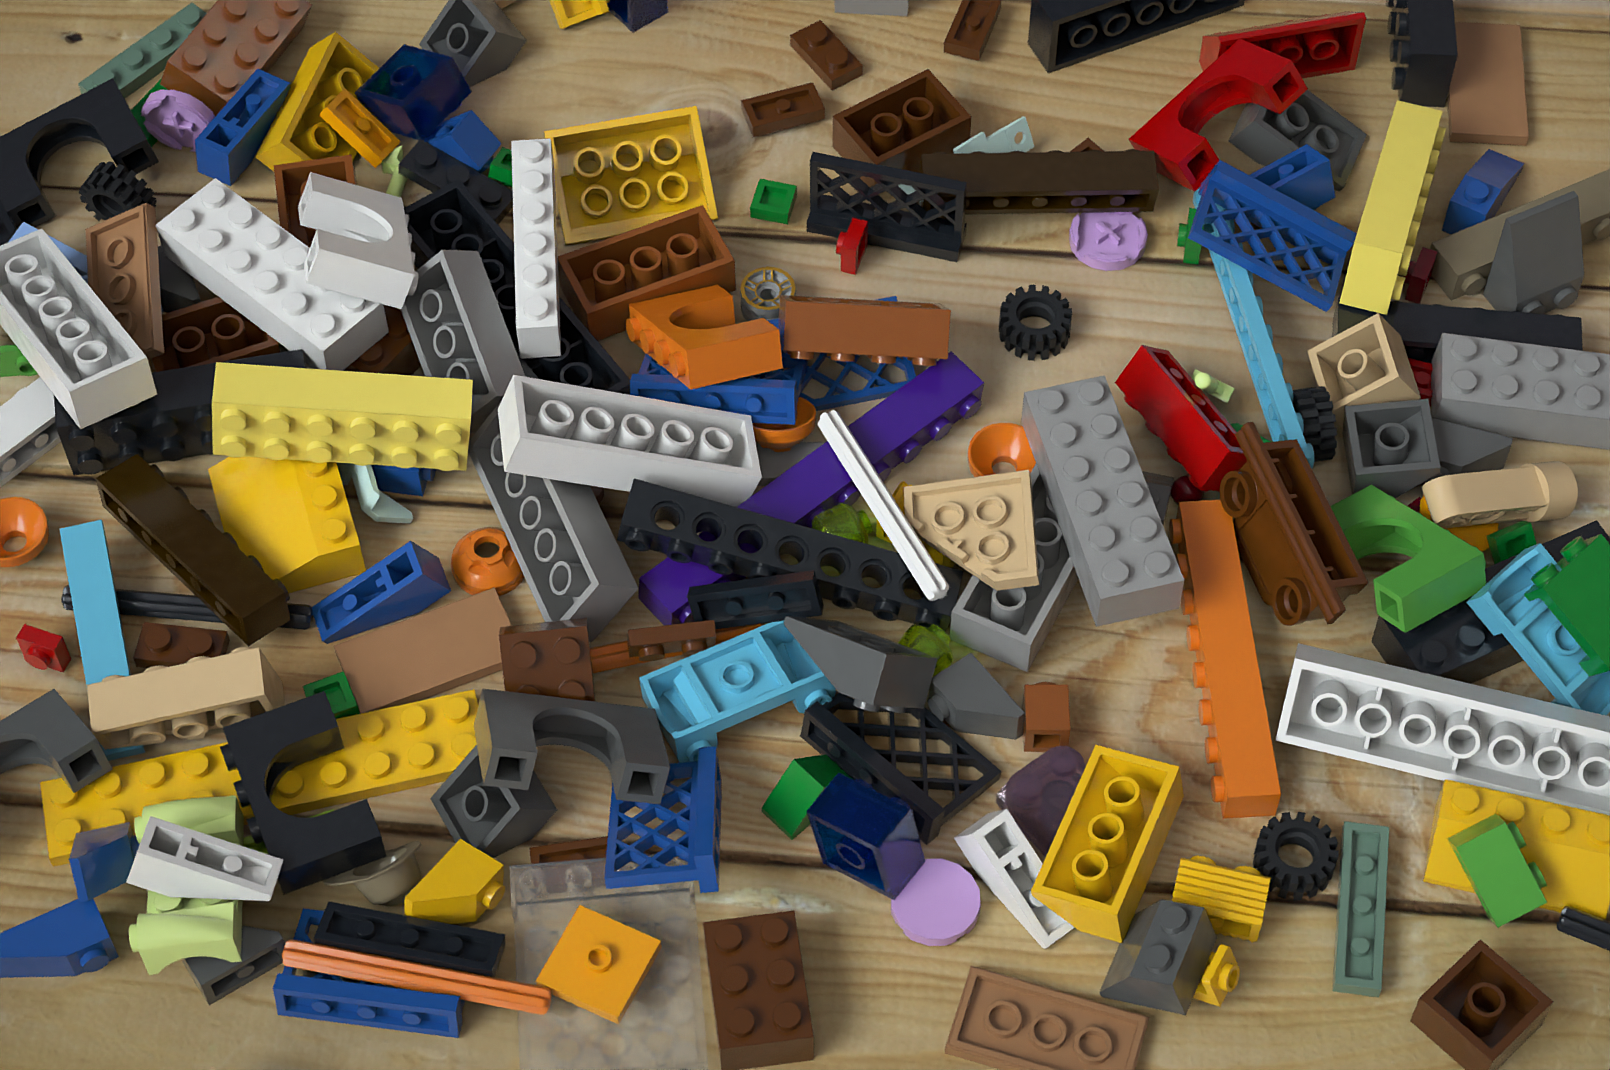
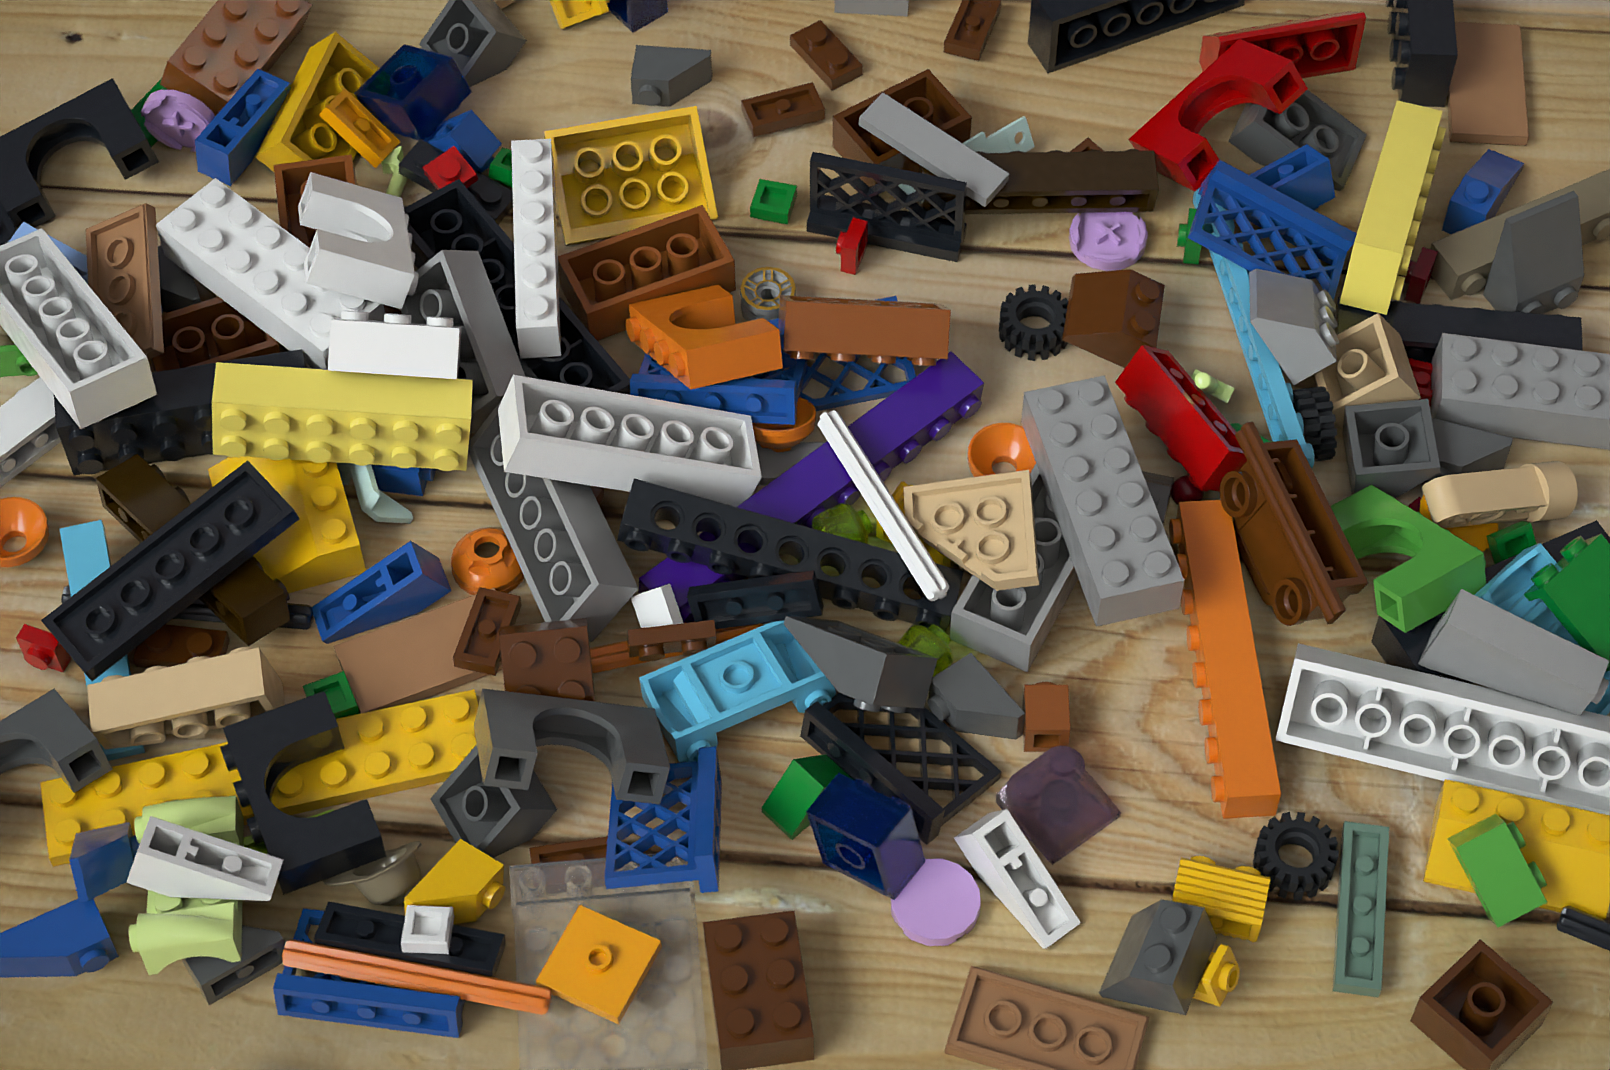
(114, 191): black tyre -> none
(148, 55): sand green plate -> none
(170, 570): none -> black plate
(394, 345): none -> white brick
(427, 929): none -> white tile
(449, 168): none -> red plate
(479, 641): none -> reddish brown plate
(657, 607): none -> white tile
(668, 74): none -> dark grey slope
(933, 148): none -> light grey tile
(1109, 841): yellow slope -> none
(1113, 313): none -> reddish brown slope
(1294, 322): none -> light grey slope
(1513, 656): none -> light grey slope

